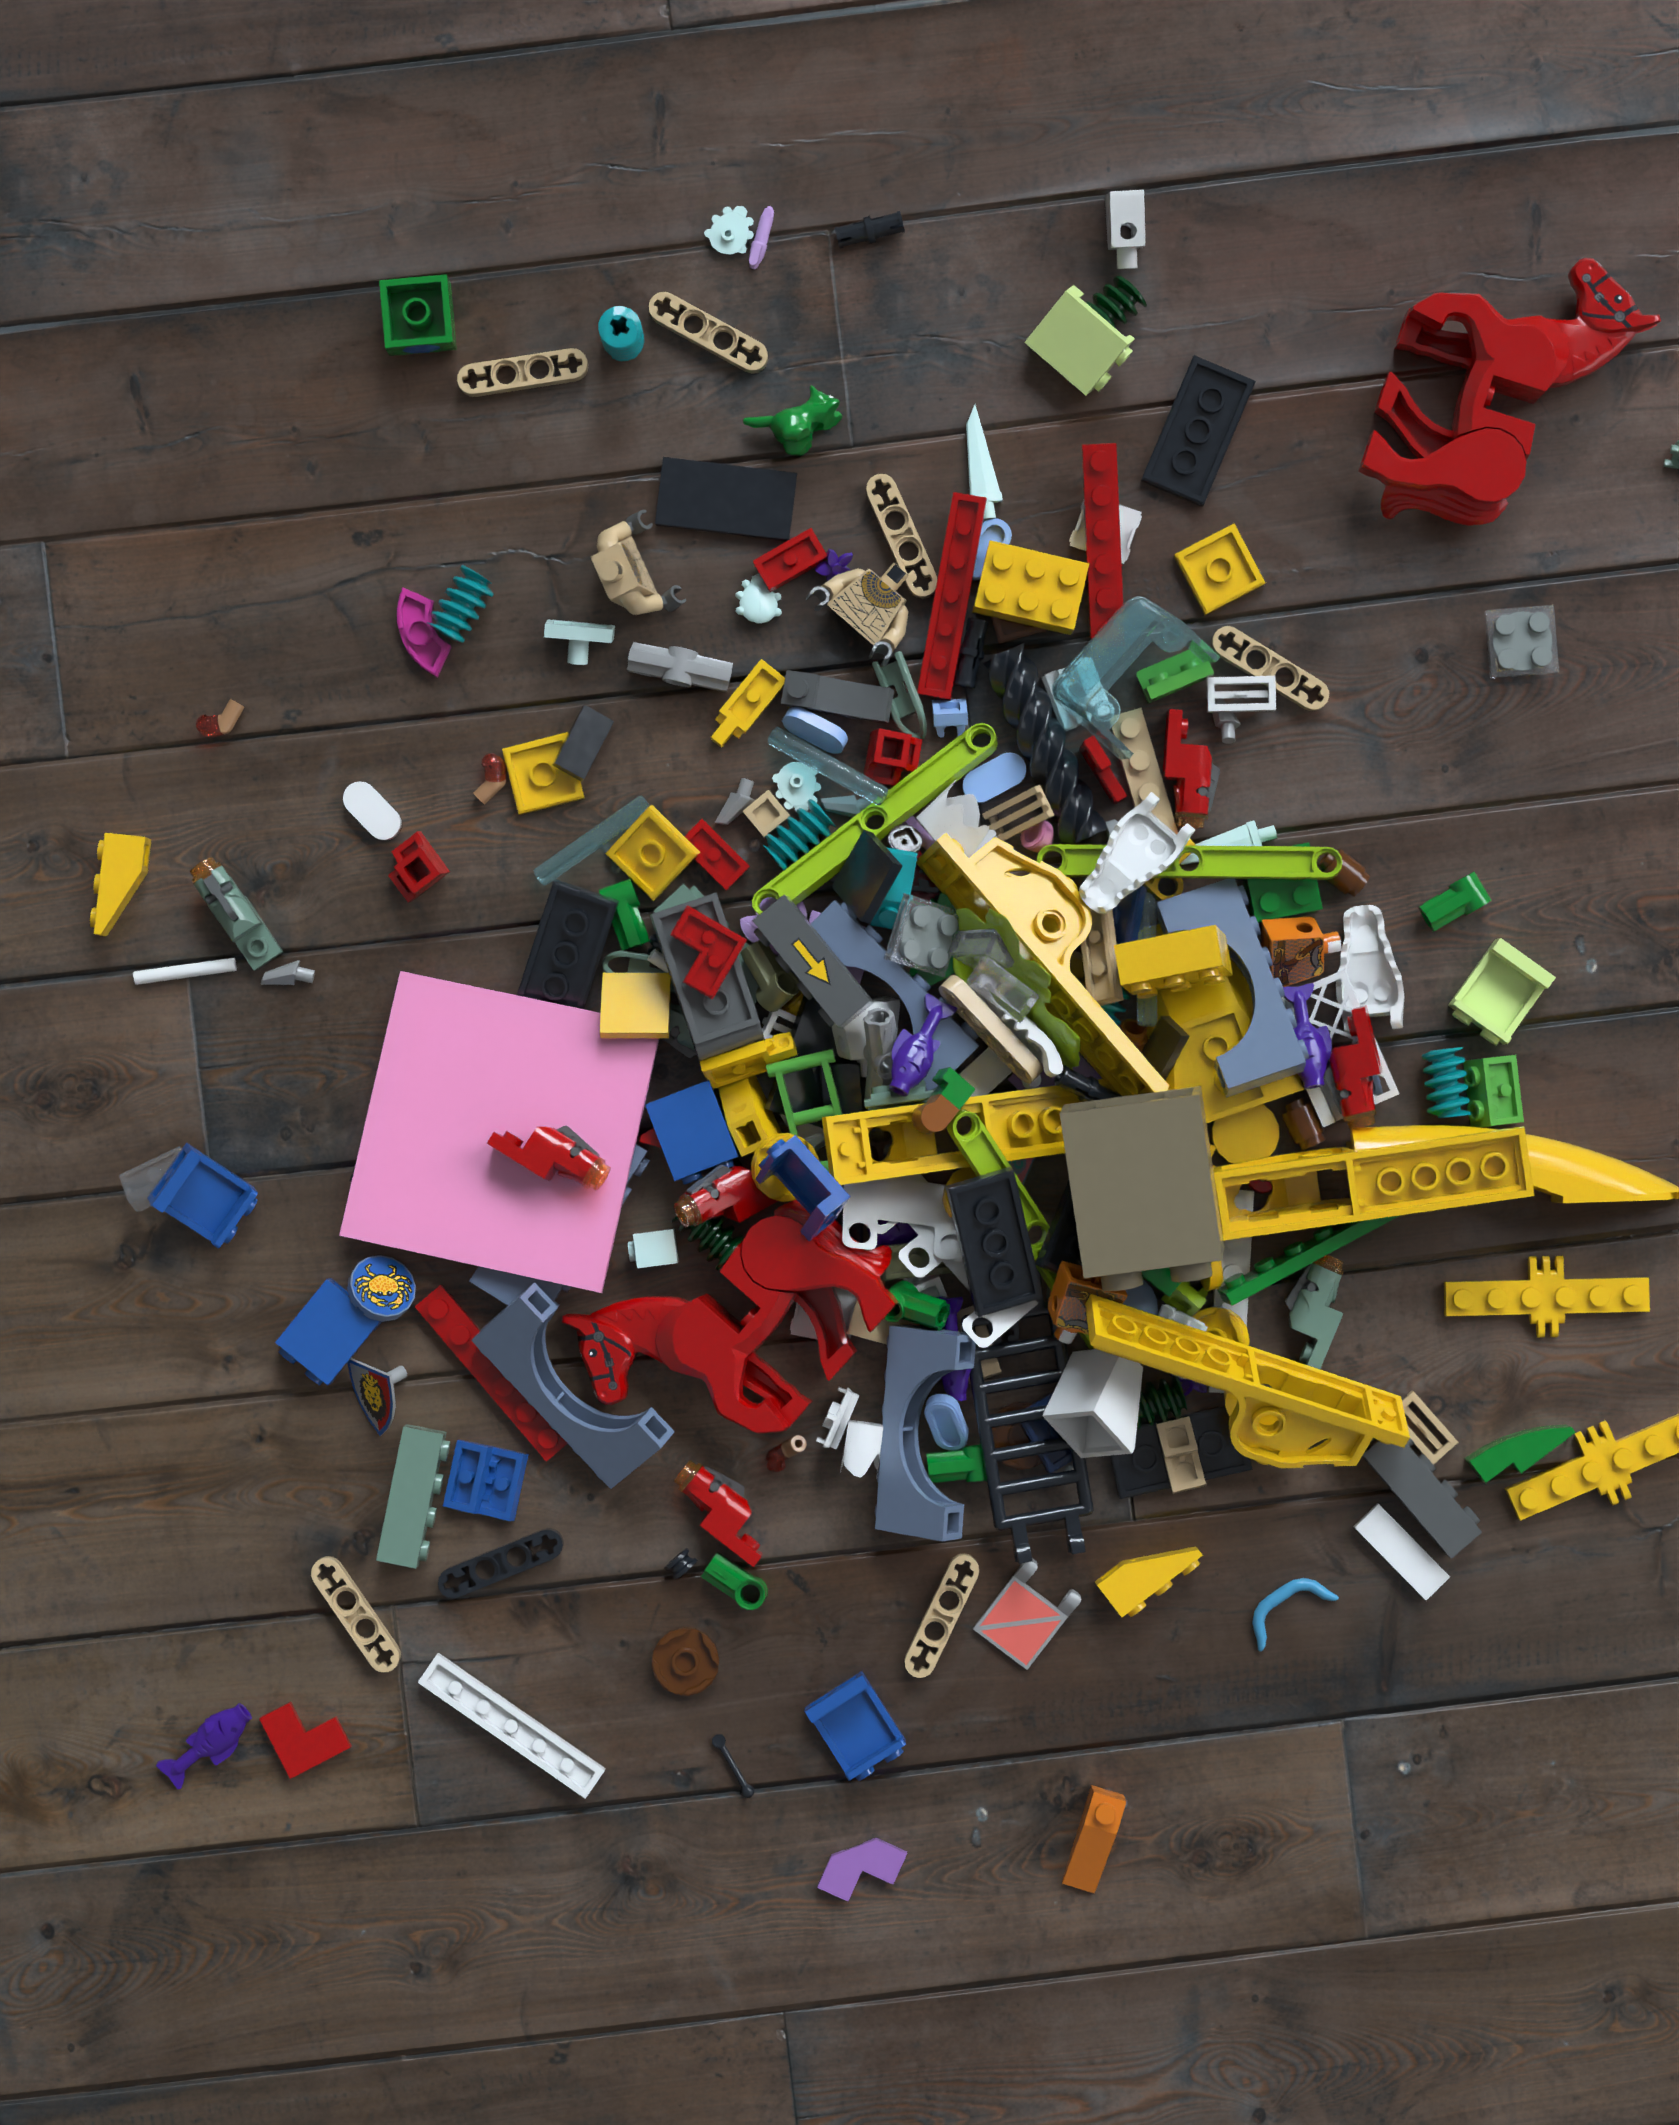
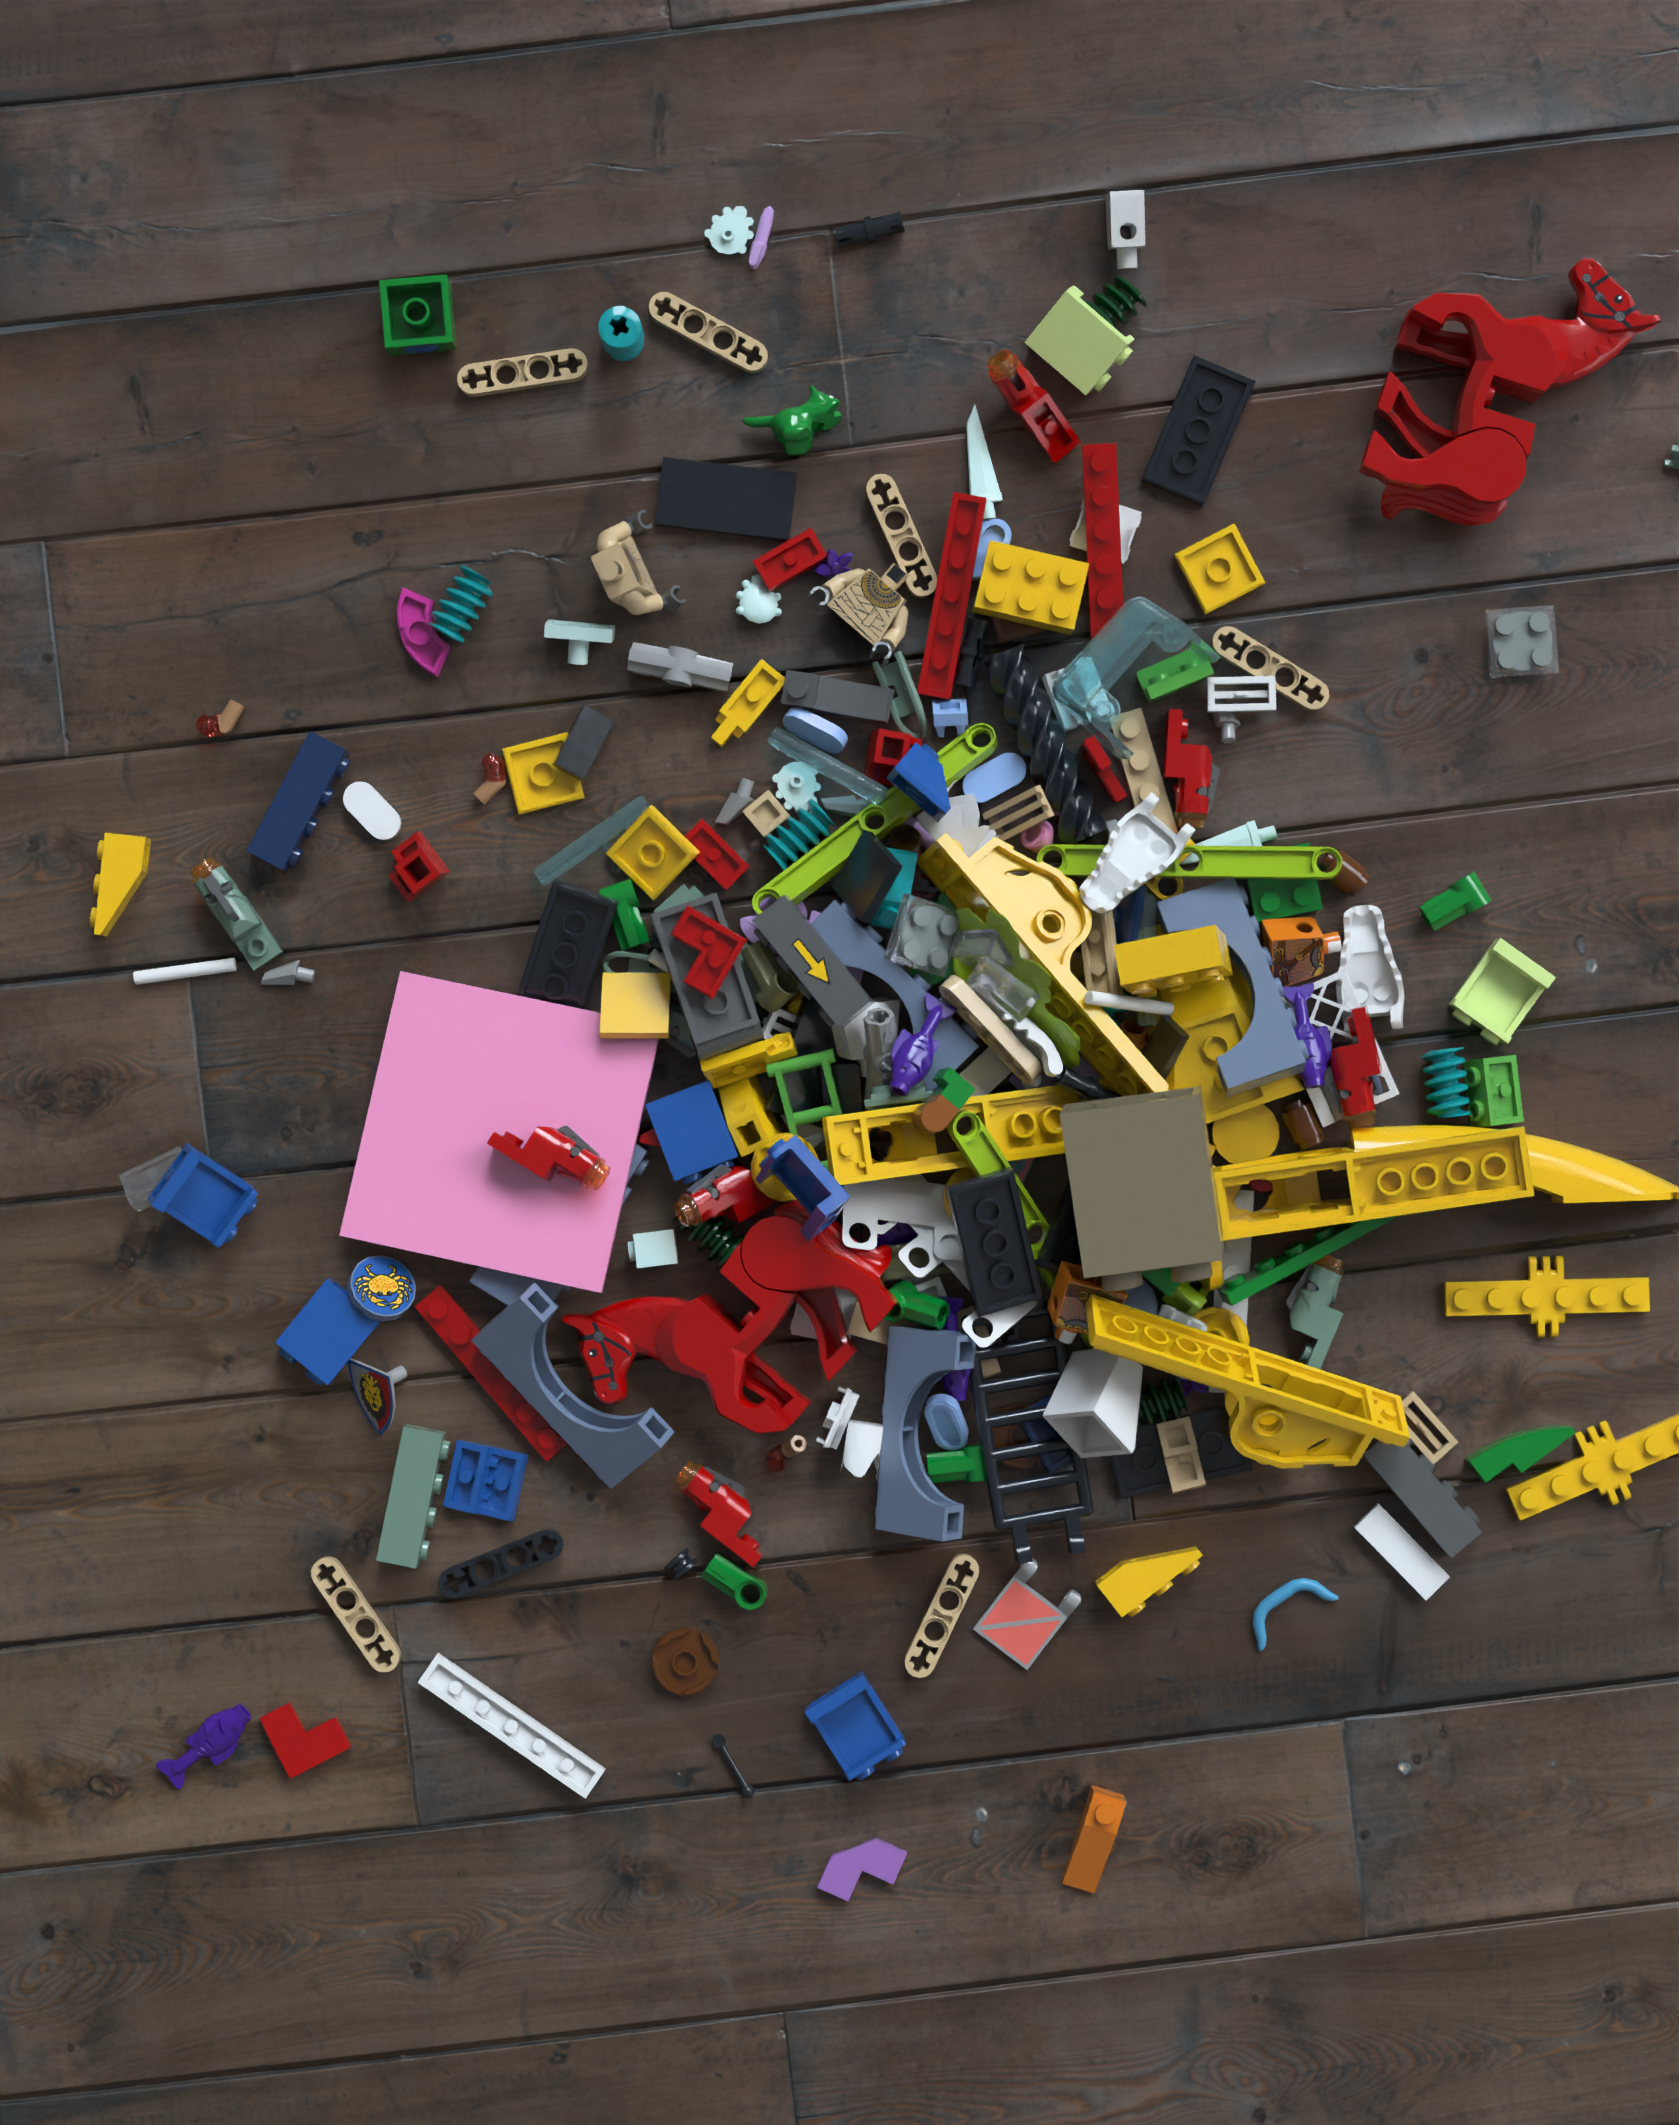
(299, 802): none -> dark blue brick
(922, 780): none -> blue slope
(1032, 405): none -> red plate
(1129, 1003): none -> white bar

